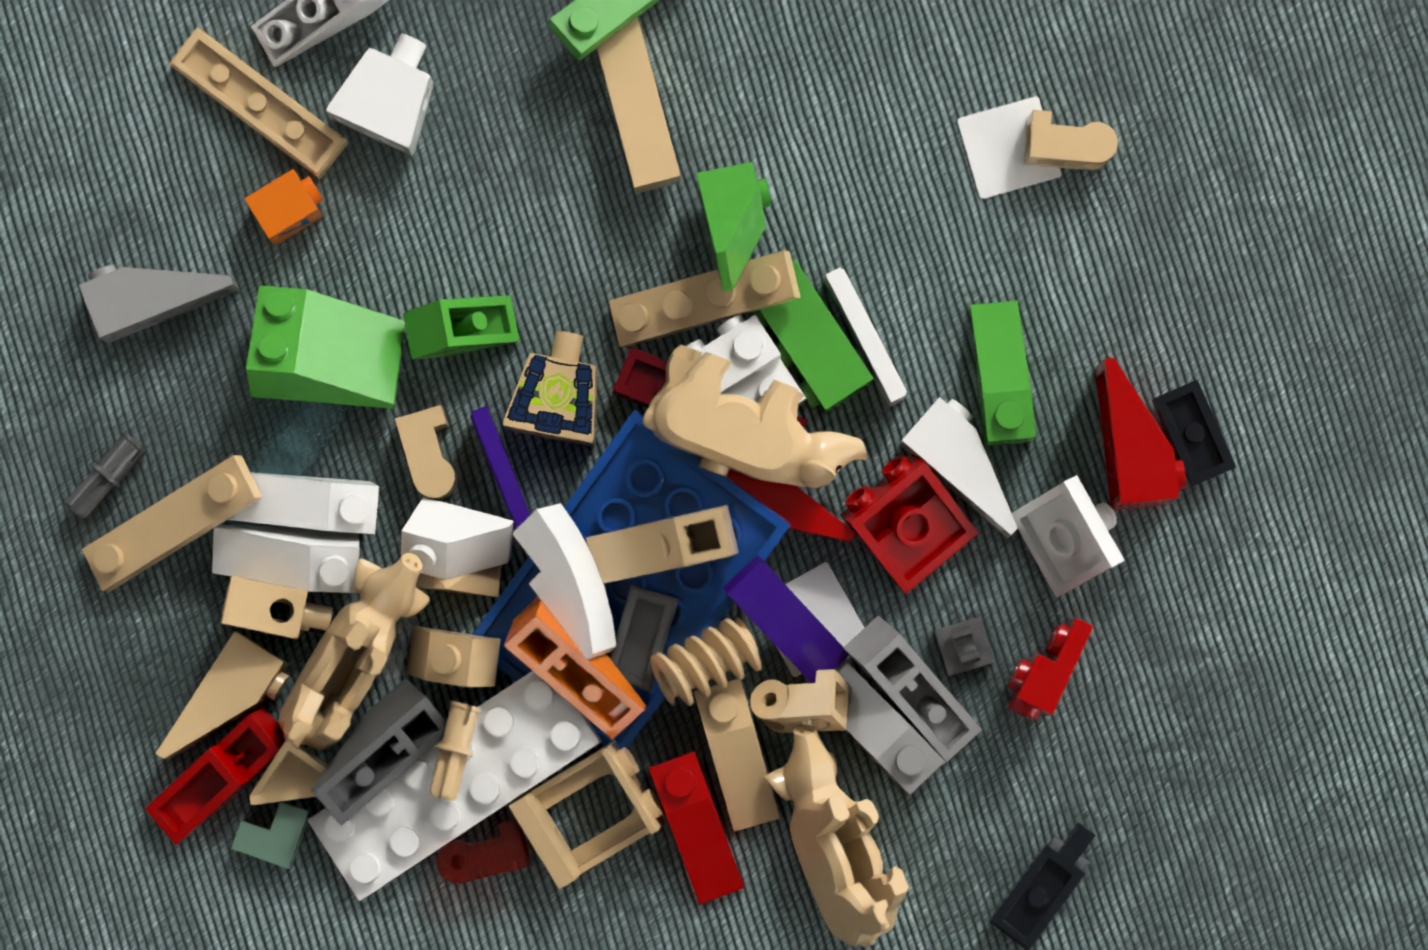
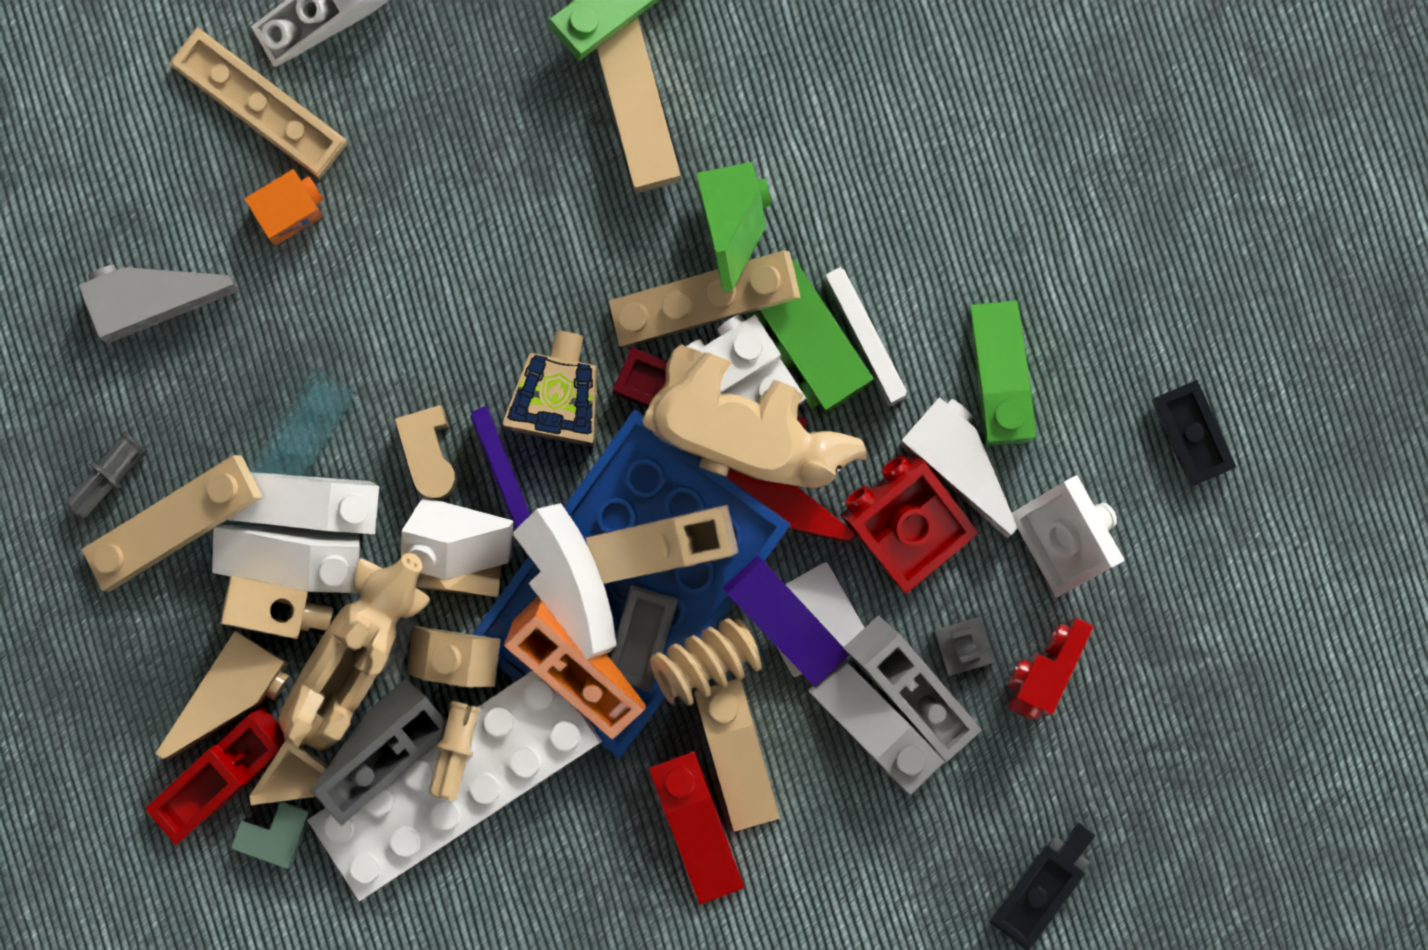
(323, 350): bright green slope -> none
(386, 96): white torso -> none
(460, 326): bright green slope -> none
(466, 861): clear red leg -> none
(558, 858): tan panel -> none
(812, 704): tan leg -> none
(835, 845): tan animal -> none
(997, 148): white sticker -> none
(1067, 146): tan leg -> none
(1136, 451): red slope -> none

